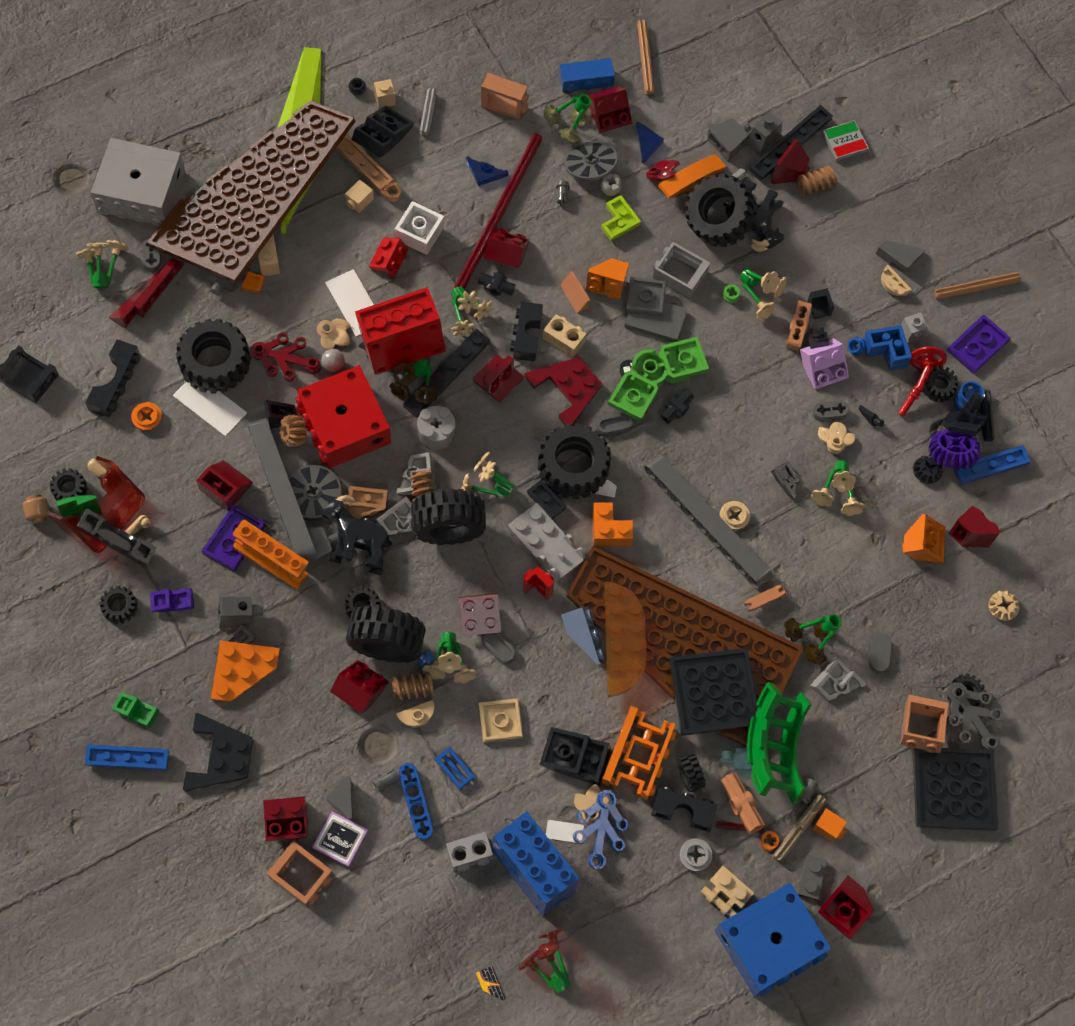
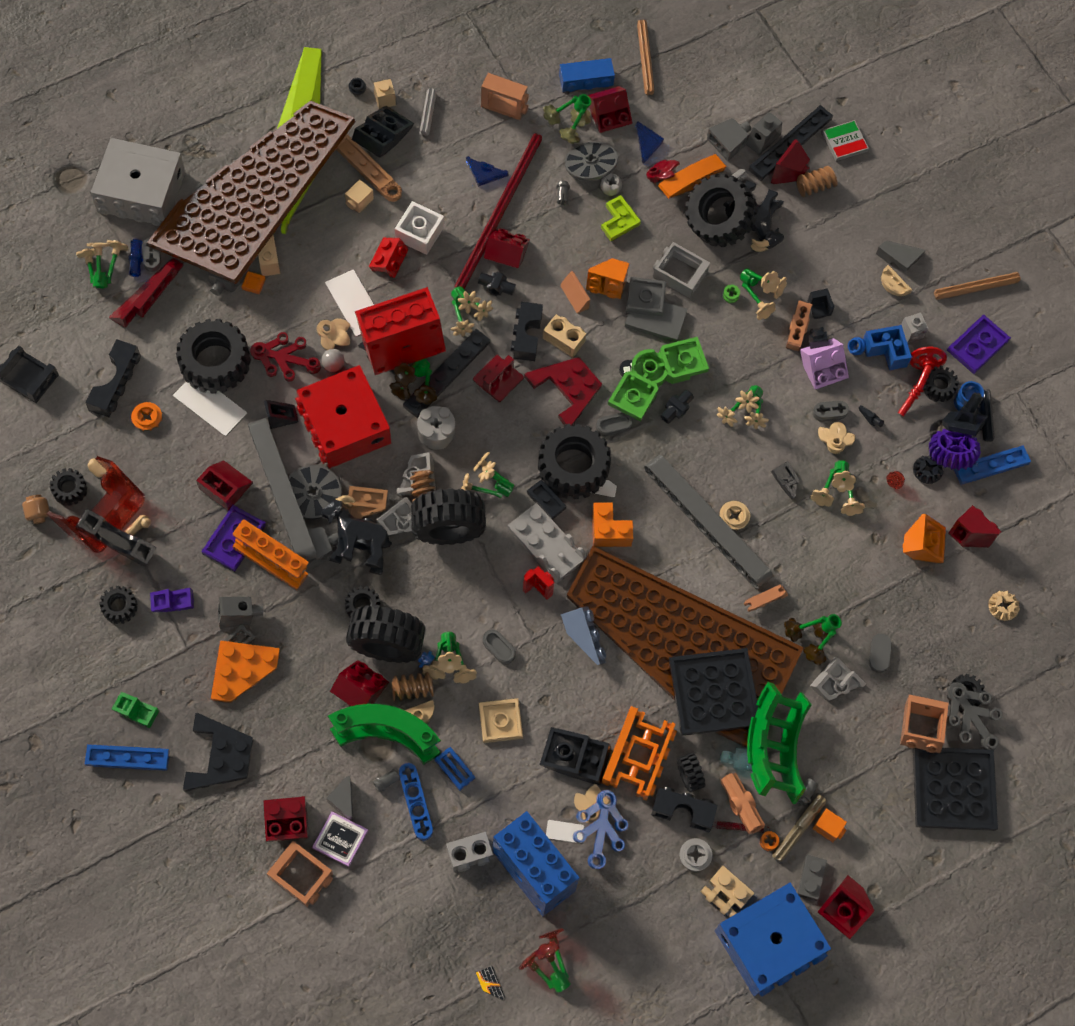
(77, 504): green slope -> none
(135, 258): none -> clear blue pin
(293, 431): medium nougat gear -> none
(385, 723): none -> green fence
(479, 614): bracket -> none
(623, 639): clear orange plate -> none
(750, 400): none -> tan plant
(895, 479): none -> clear red plate

